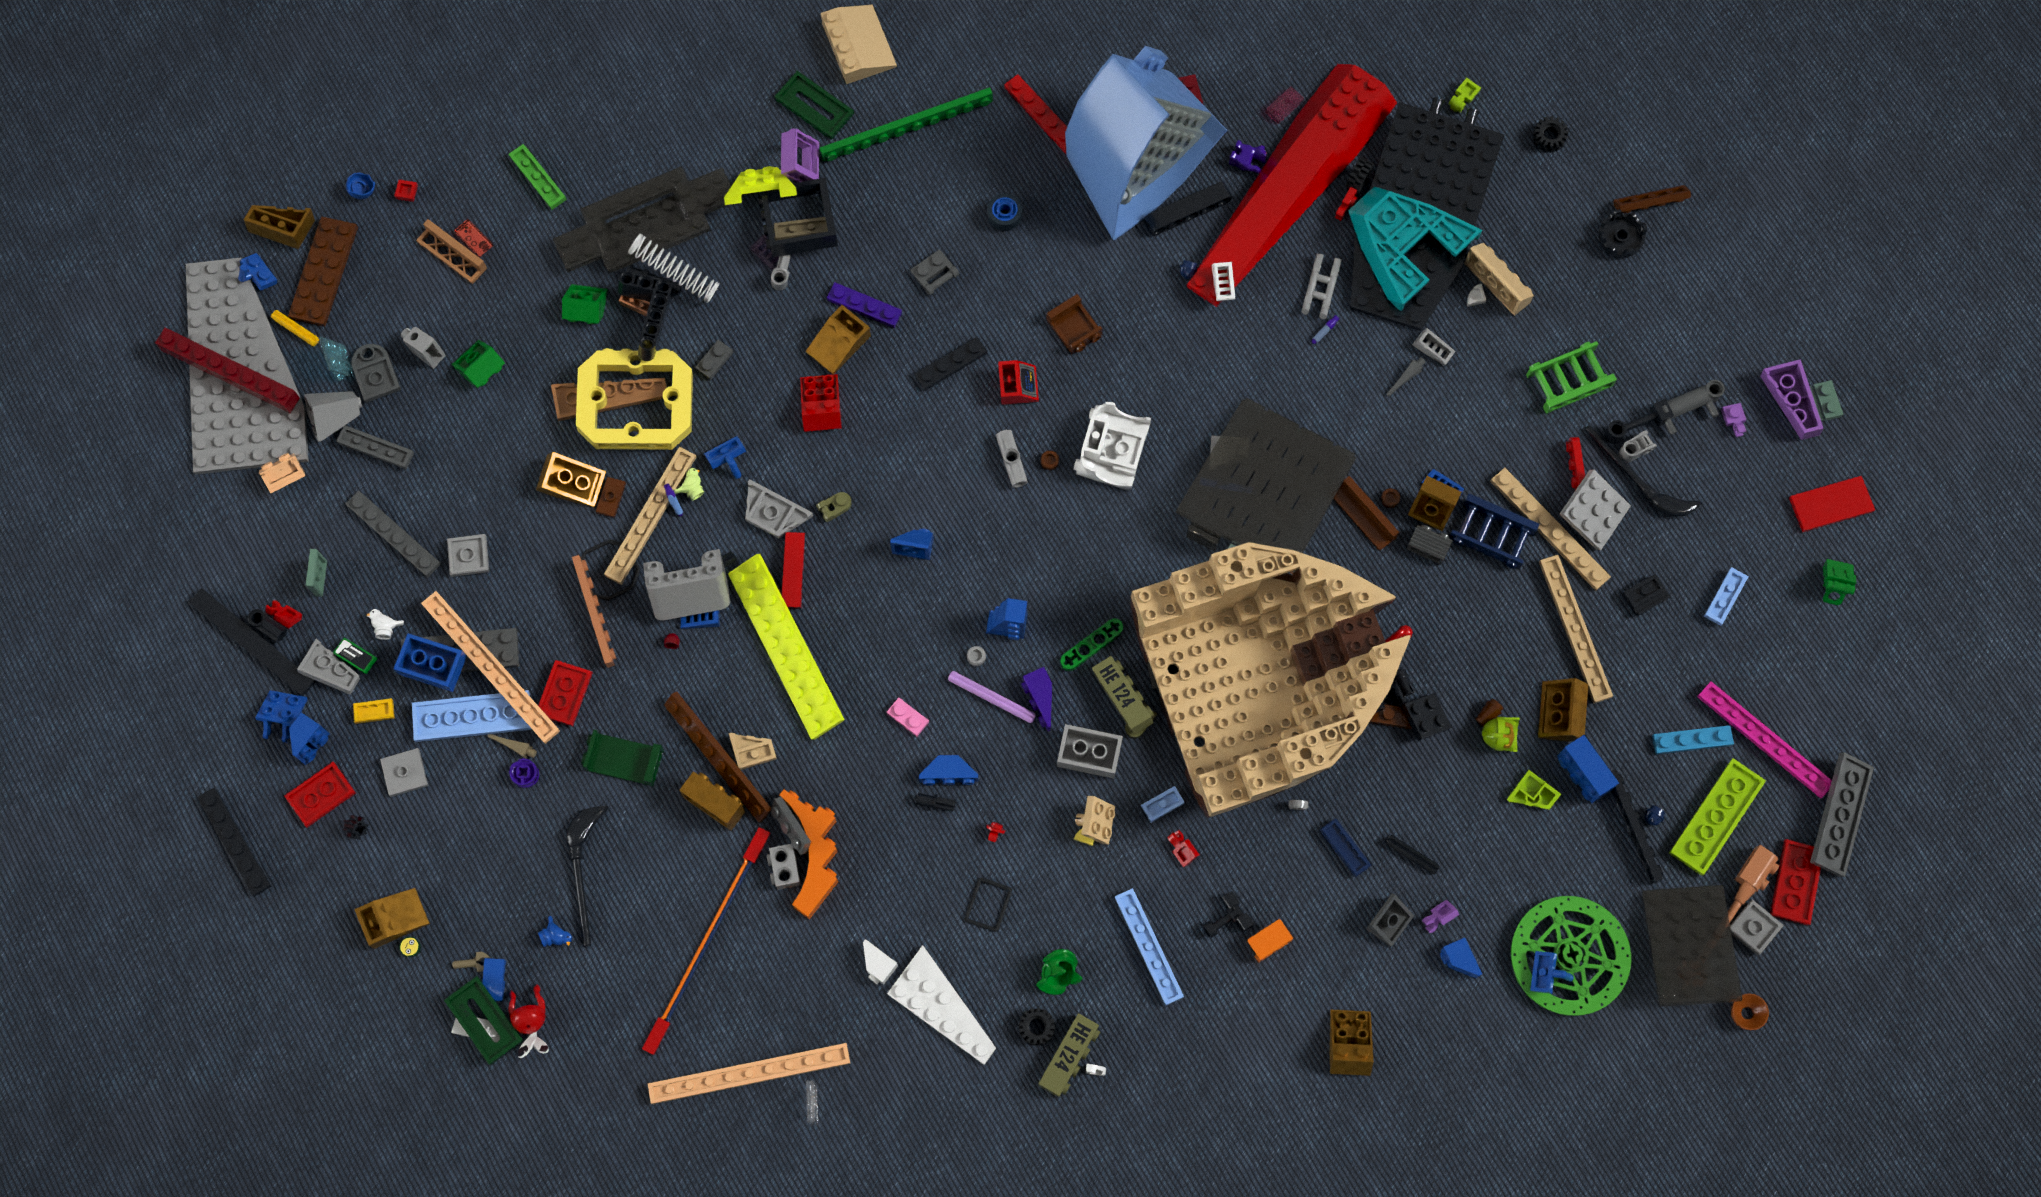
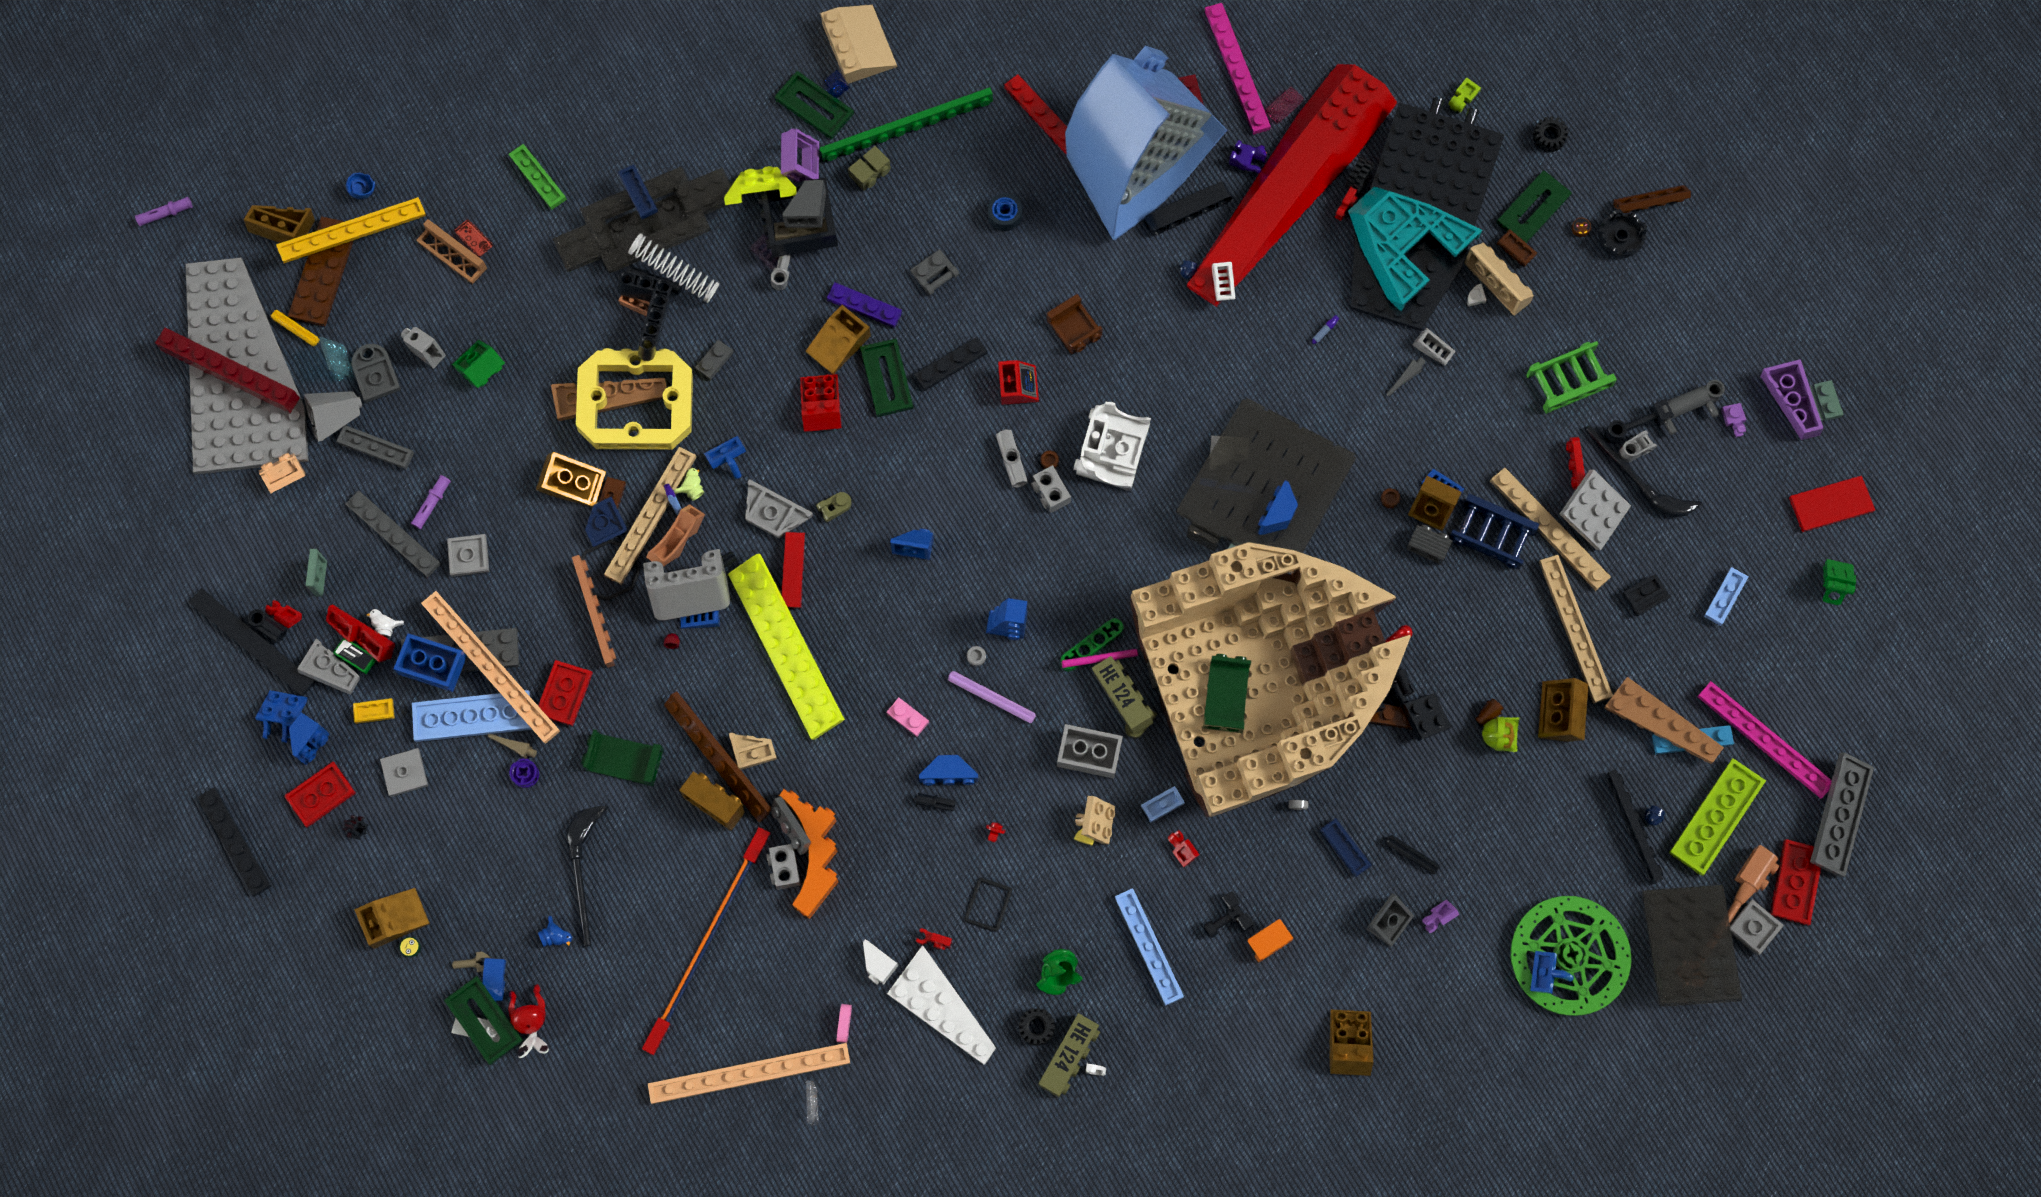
(171, 208): none -> medium lavender pin
(255, 269): blue plate -> none
(350, 230): none -> yellow plate
(354, 630): none -> red slope
(406, 190): red plate -> none
(434, 496): none -> medium lavender pin
(584, 304): green slope -> none
(604, 522): none -> dark blue plate
(637, 192): none -> dark blue plate
(673, 542): none -> nougat arch
(807, 206): none -> dark grey slope
(836, 84): none -> clear blue bracket
(844, 1023): none -> bright pink beam
(867, 172): none -> olive piece
(871, 355): none -> dark green piece
(939, 941): none -> red plate
(1040, 690): dark purple slope -> none
(1056, 487): none -> light grey brick
(1099, 658): none -> dark pink bar
(1226, 693): none -> dark green panel
(1237, 68): none -> dark pink plate
(1279, 511): none -> blue slope
(1331, 281): light grey piece -> none
(1365, 514): reddish brown panel -> none
(1460, 958): blue slope -> none
(1516, 248): none -> reddish brown plate
(1534, 792): lime slope -> none
(1542, 183): none -> dark green piece
(1581, 227): none -> reddish brown tile
(1587, 769): blue brick -> none
(1650, 713): none -> medium nougat wing
(1759, 1012): dark orange piece -> none

